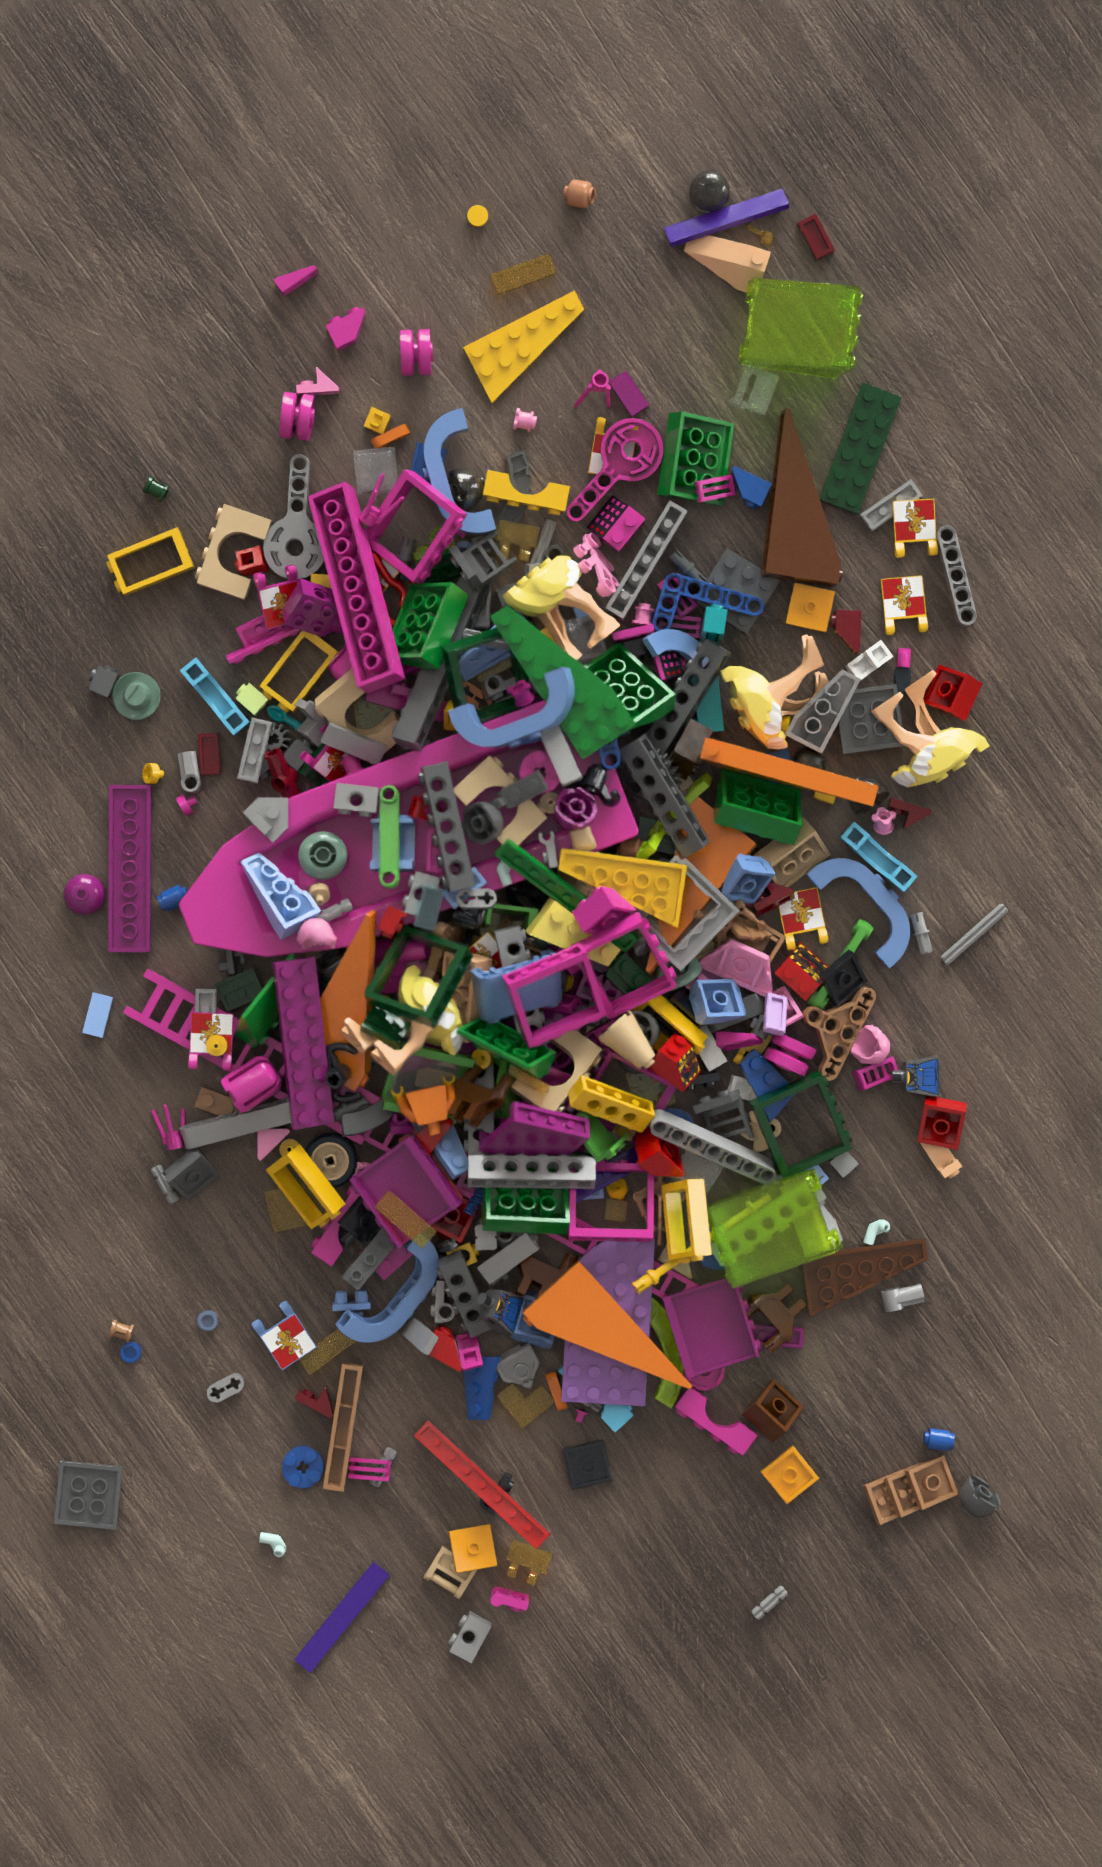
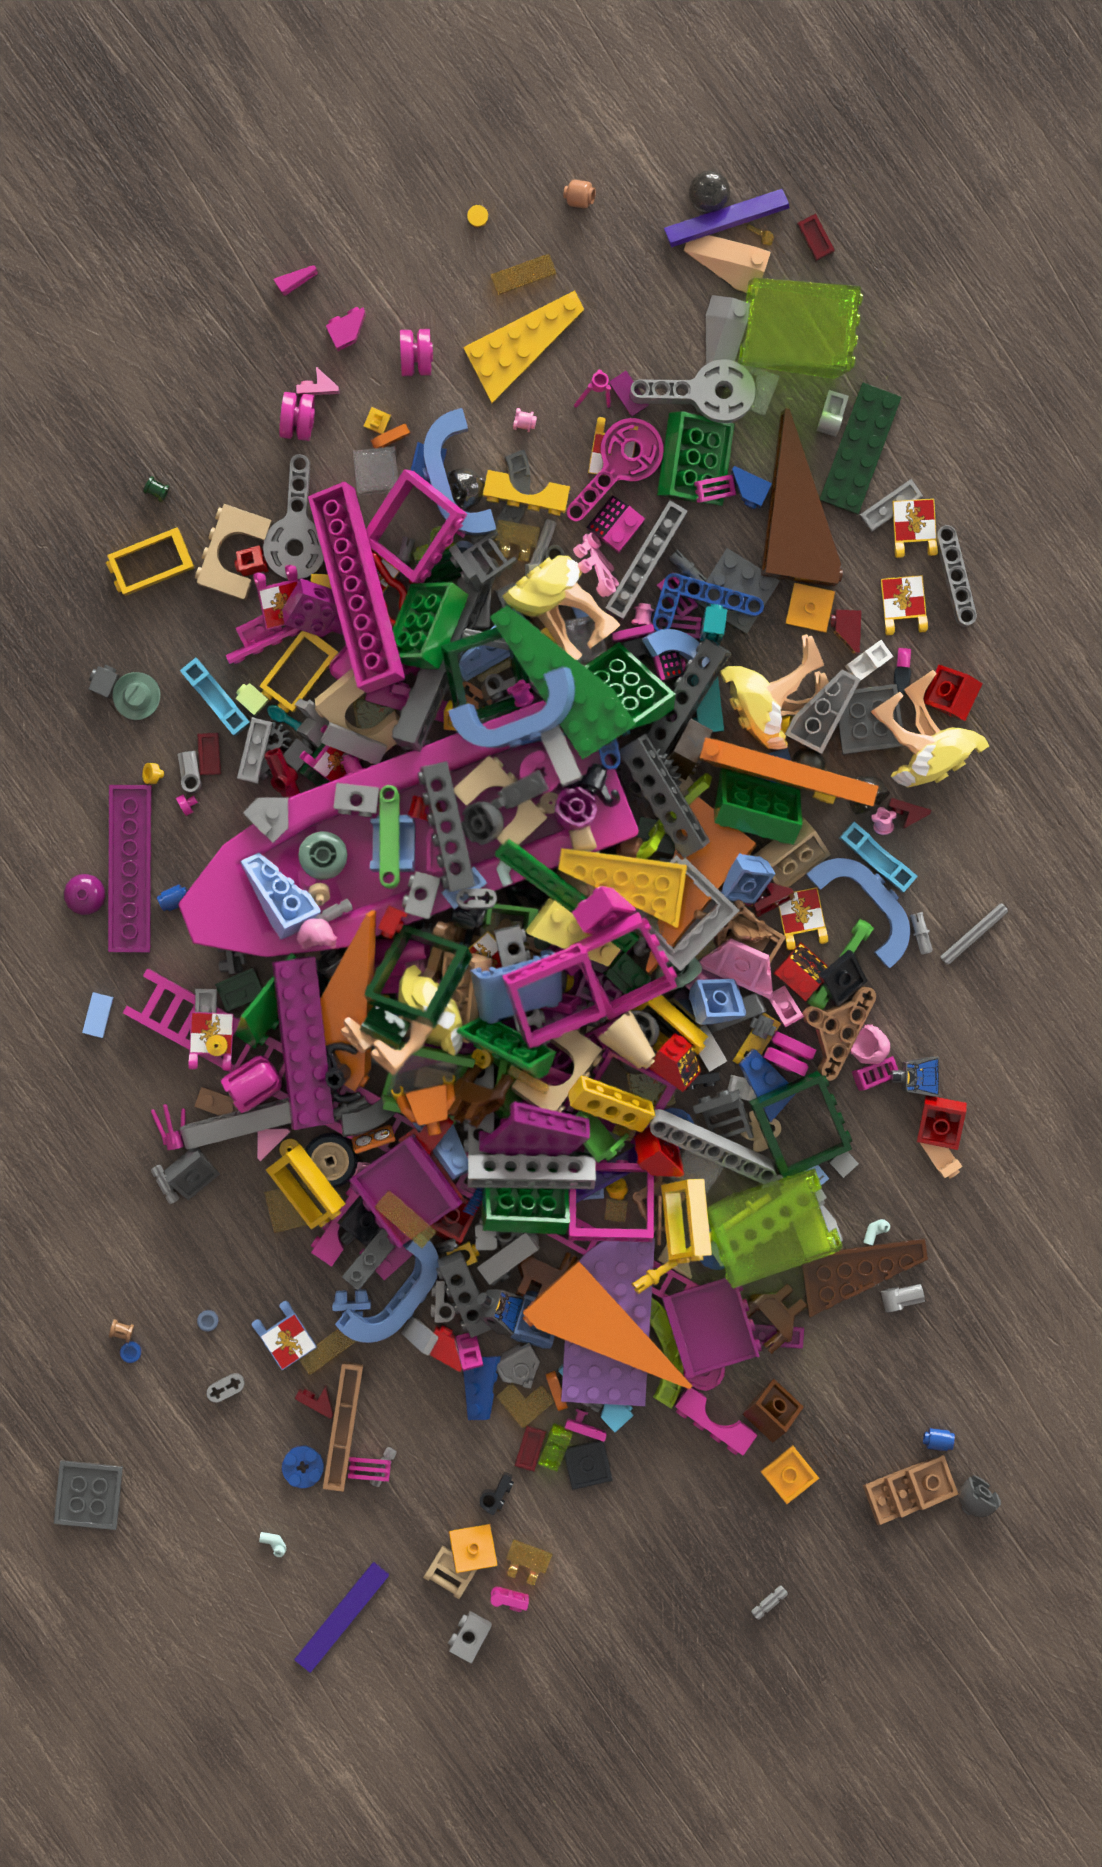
(371, 514): dark pink plant -> none
(373, 1139): none -> slope
(399, 1125): magenta tile -> none
(429, 907): clear light blue tile -> none
(482, 1485): red plate -> none
(530, 1448): none -> dark red tile
(550, 855): light grey plate -> none
(555, 1447): none -> clear neon green plate
(585, 1429): none -> dark pink tile
(702, 390): none -> light grey beam
(725, 328): none -> light grey wedge
(732, 1040): dark pink slope -> none
(775, 1014): lavender tile -> none
(832, 413): none -> light grey plate

